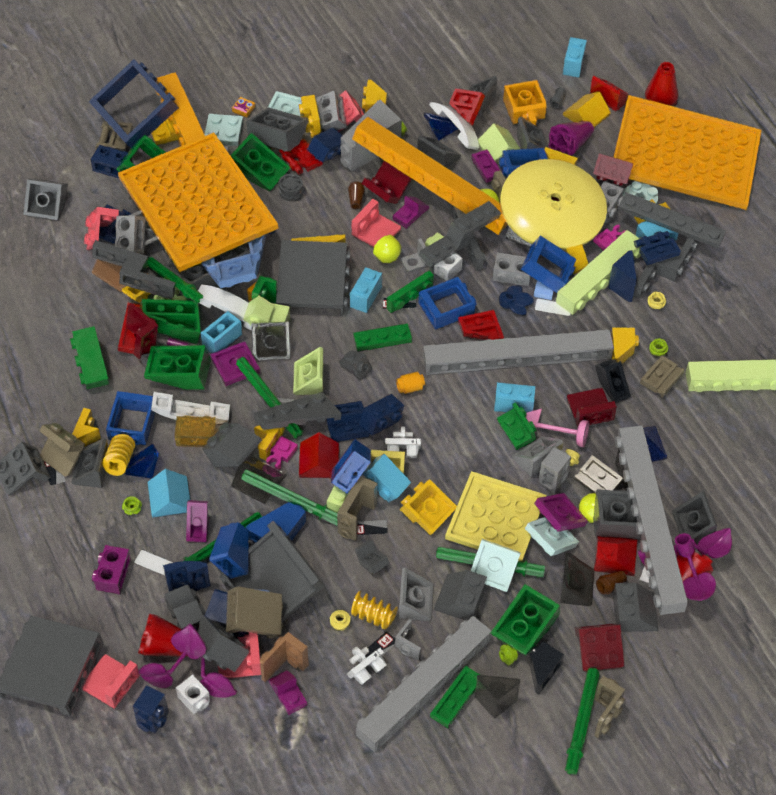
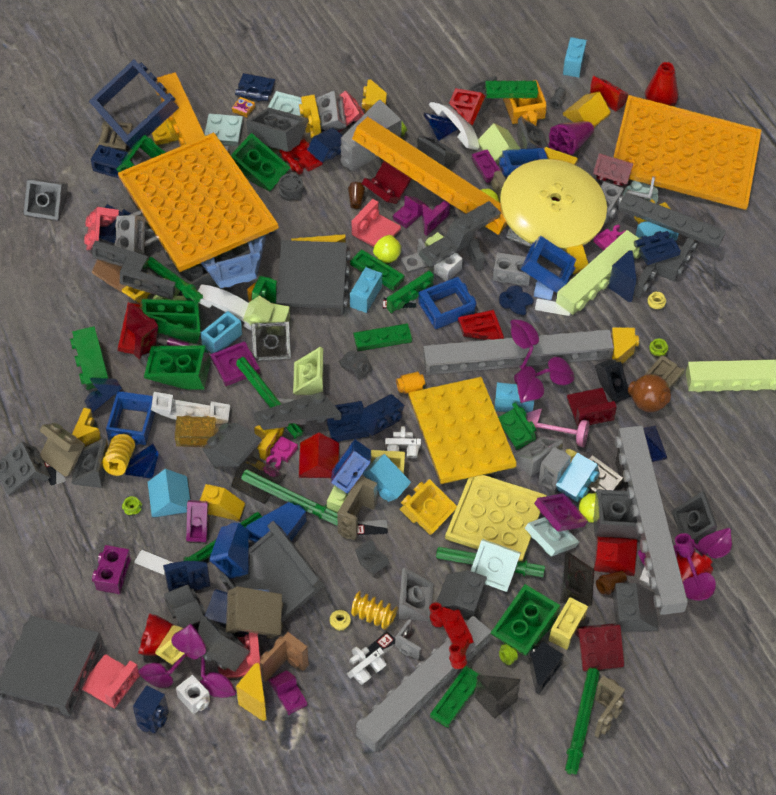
(105, 391): none -> dark blue slope
(167, 650): none -> light yellow slope
(222, 503): none -> yellow slope
(251, 694): none -> yellow slope
(255, 87): none -> dark blue plate
(390, 277): none -> green plate
(434, 217): none -> magenta slope
(456, 631): none -> red plate
(461, 430): none -> yellow plate
(511, 89): none -> green plate
(528, 385): none -> magenta plant
(568, 623): none -> light yellow panel
(578, 477): none -> brick
(641, 194): none -> light grey bracket
(650, 393): none -> dark orange brick

